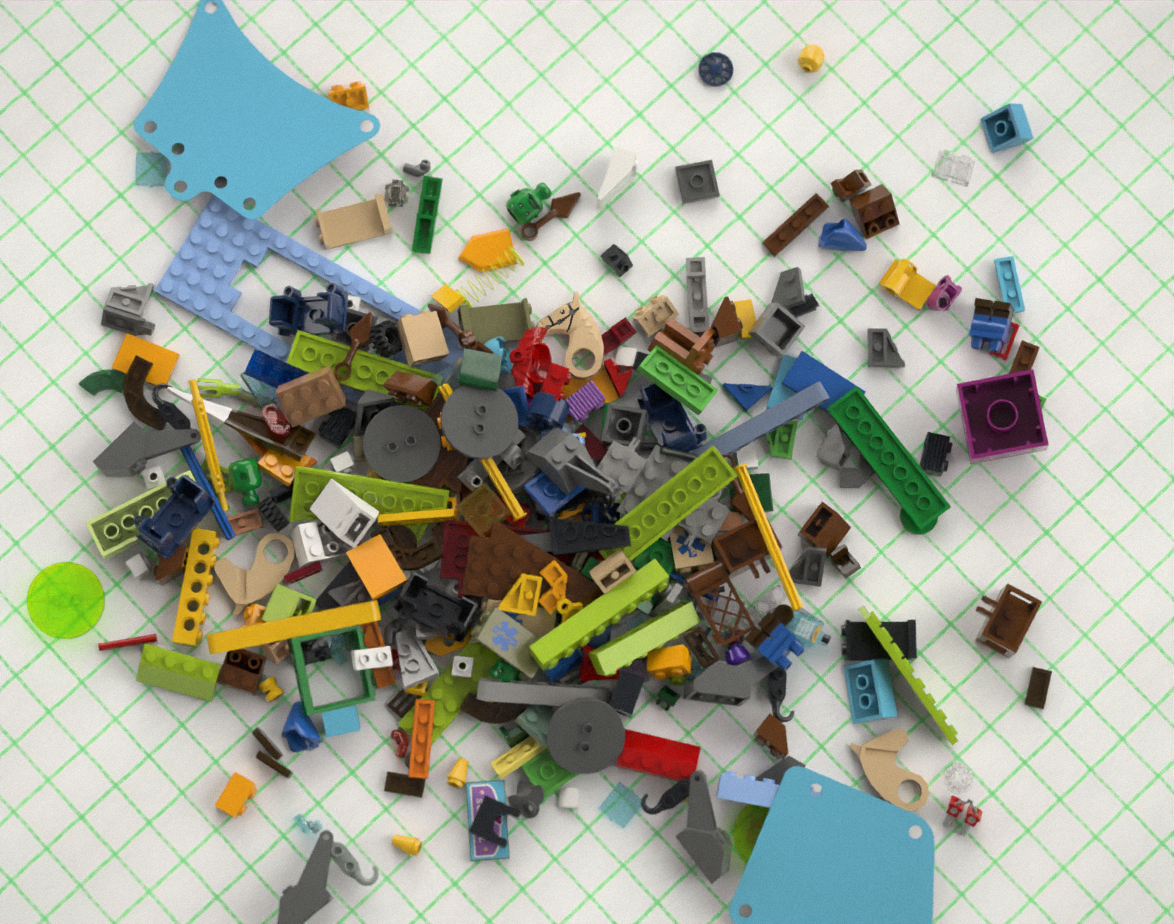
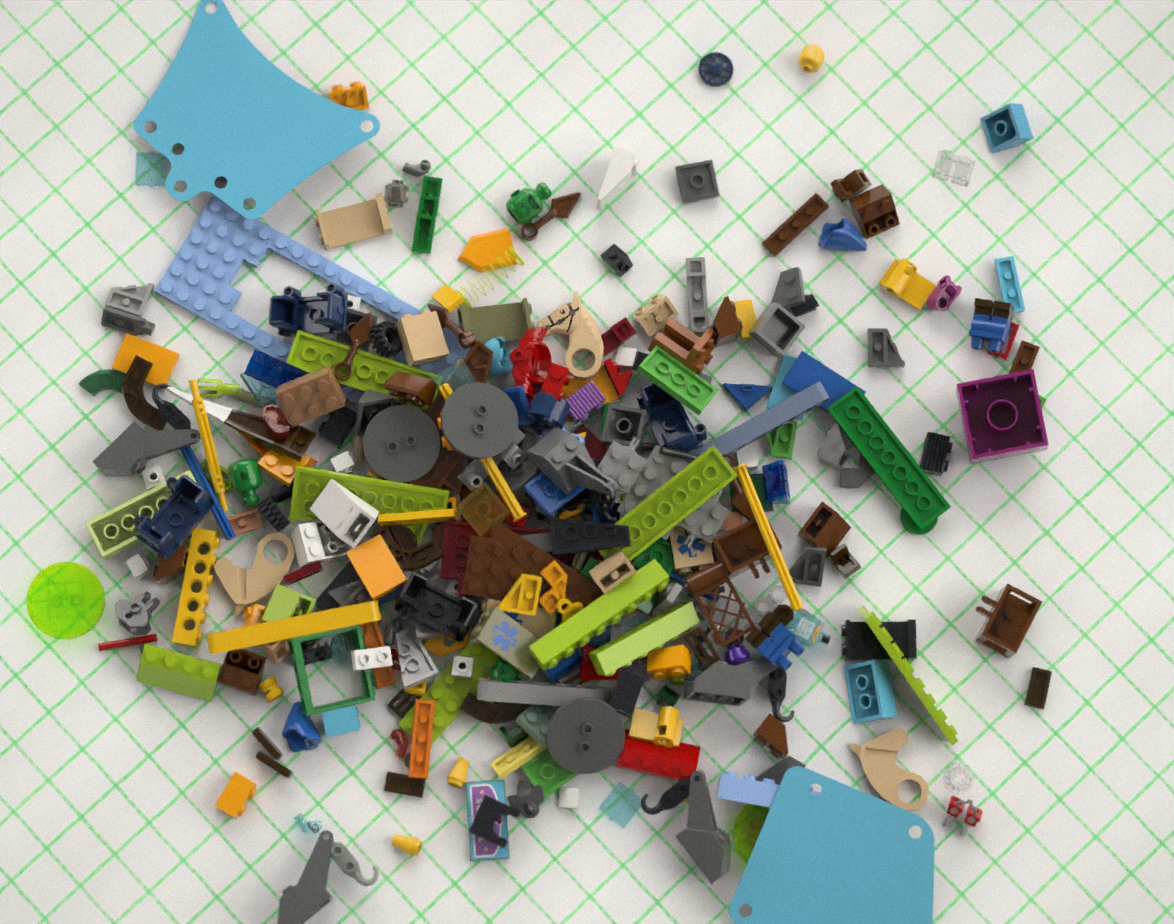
(135, 614): none -> dark grey hinge
(480, 369): slope -> none
(648, 726): none -> yellow piece
(776, 483): none -> clear blue slope

